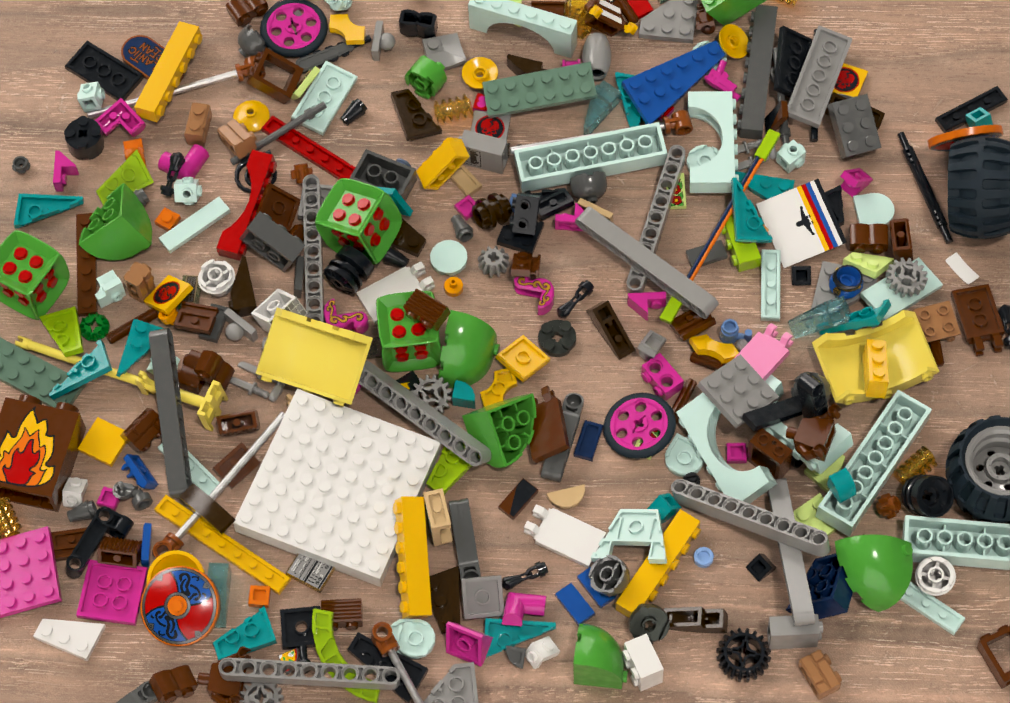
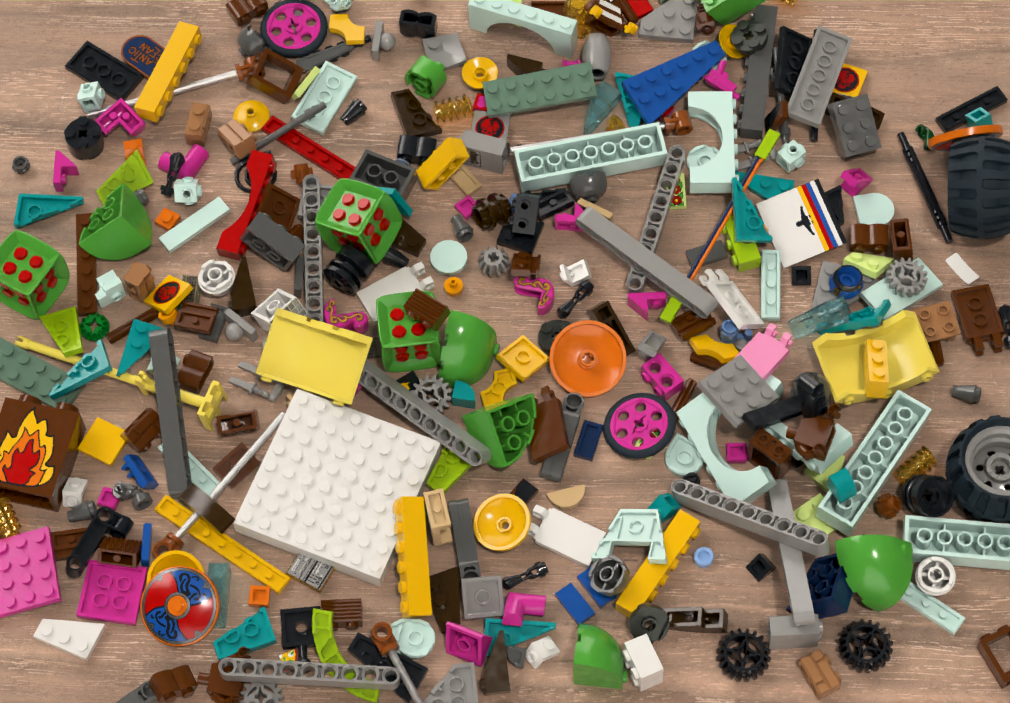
(213, 367): reddish brown brick -> none
(416, 149): none -> black brick
(494, 515): none -> yellow dish
(496, 671): none -> dark brown slope
(575, 273): none -> white bracket
(588, 358): none -> orange dish
(615, 123): none -> clear yellow tile
(731, 300): none -> white tile
(747, 28): none -> pearl dark grey plate
(871, 650): none -> black gear
(925, 134): none -> dark green arm
(969, 393): none -> dark grey cone

